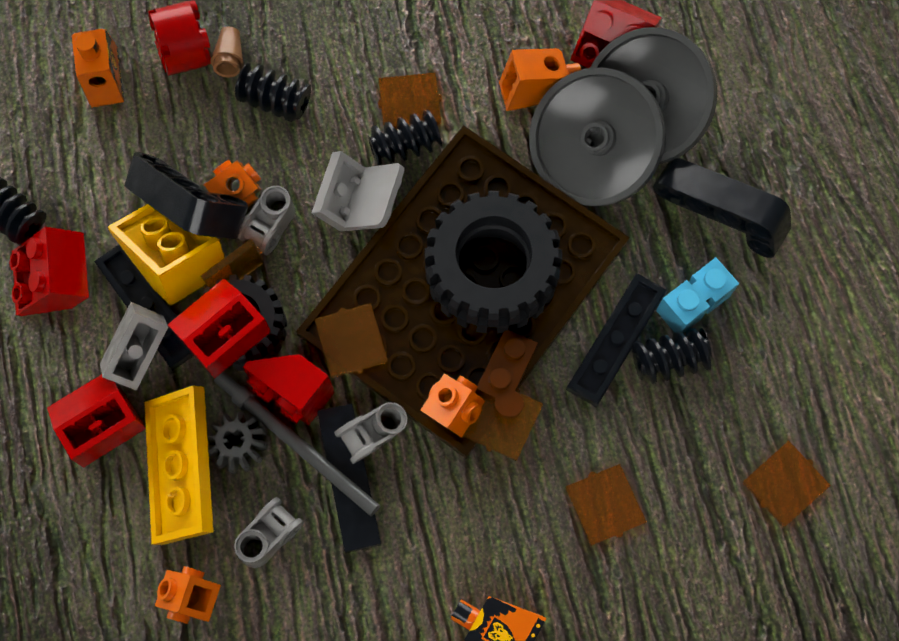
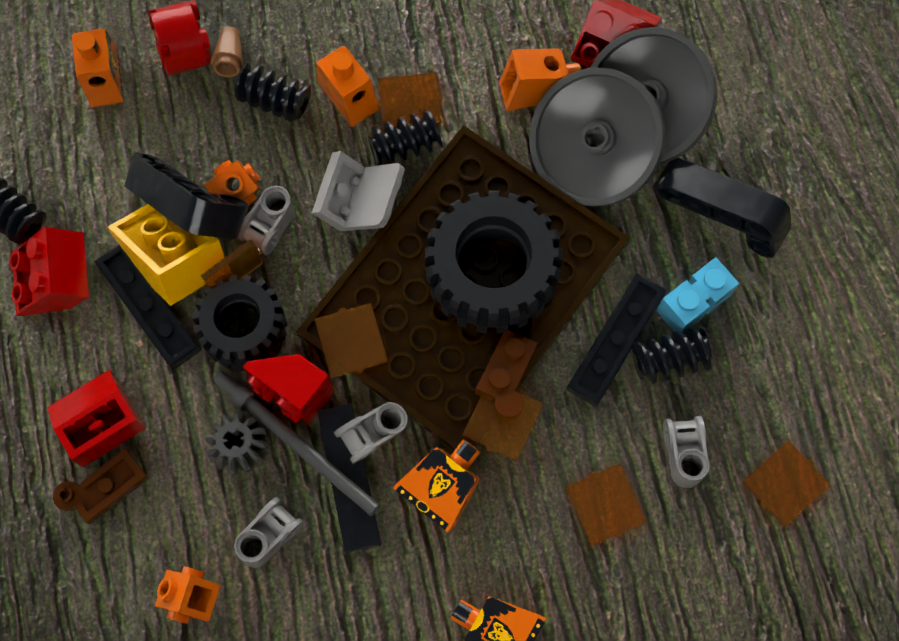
(101, 488): none -> reddish brown hinge
(133, 346): light grey brick -> none
(178, 466): yellow plate -> none
(220, 327): red slope -> none
(343, 78): none -> orange torso
(442, 484): none -> torso
(454, 404): orange brick -> none
(686, 443): none -> light grey piece

